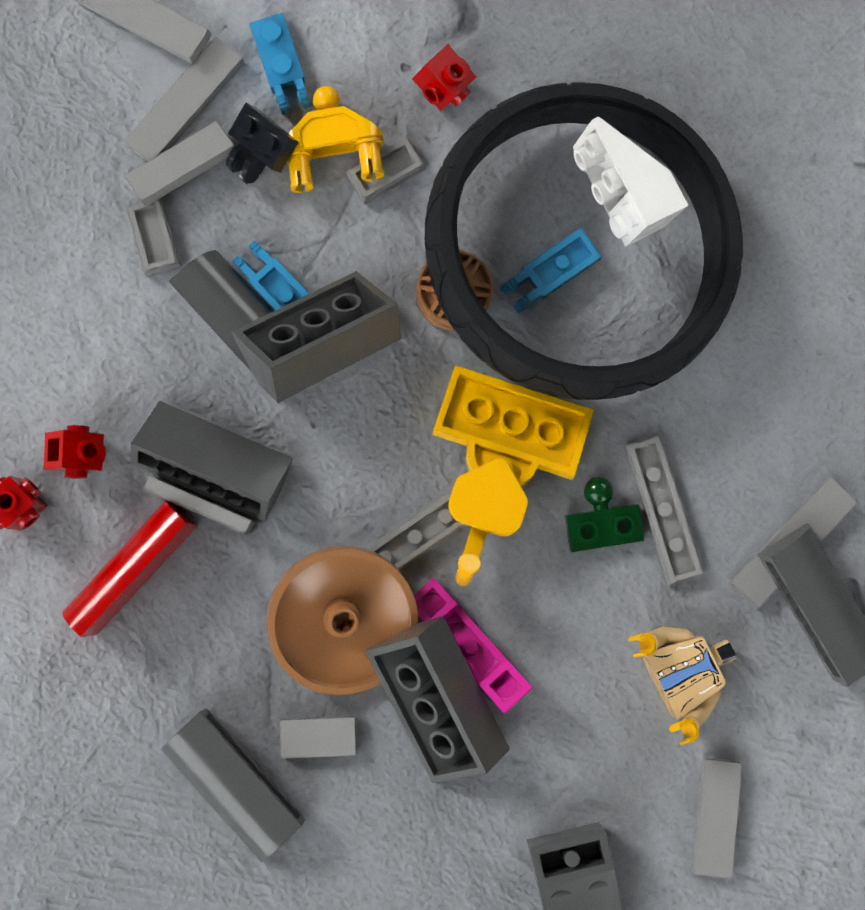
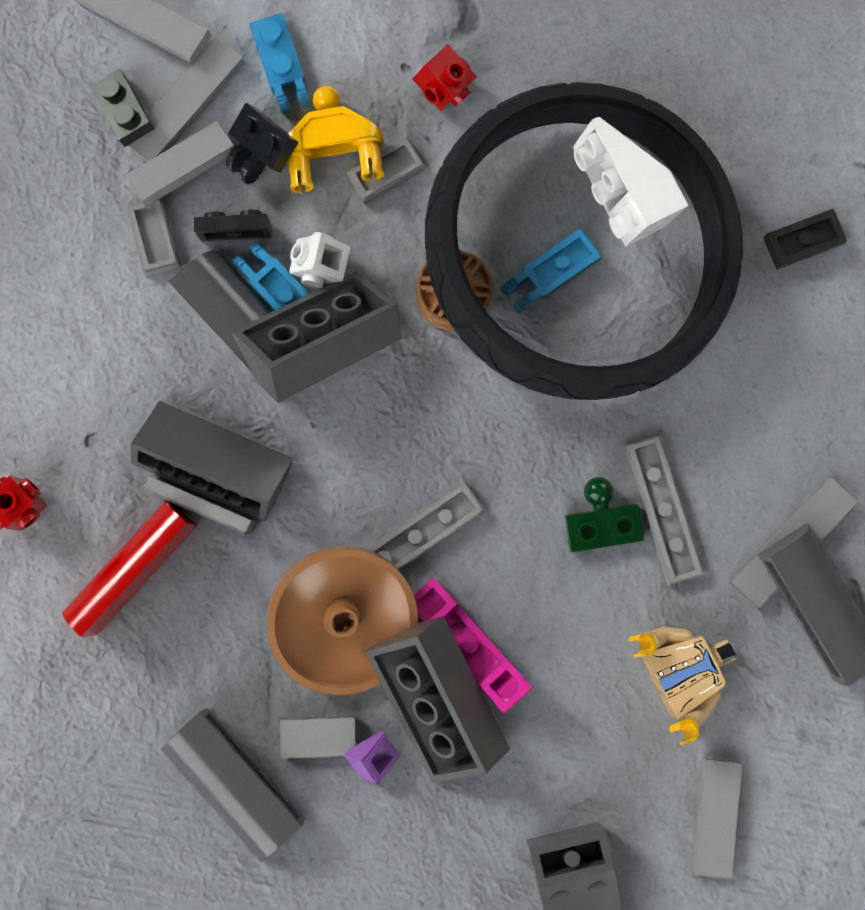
(74, 451): red brick -> none
(122, 108): none -> pearl dark grey plate
(219, 227): none -> pearl dark grey plate
(319, 260): none -> white brick
(372, 757): none -> medium lavender slope
(507, 440): yellow plate -> none
(805, 239): none -> pearl dark grey plate

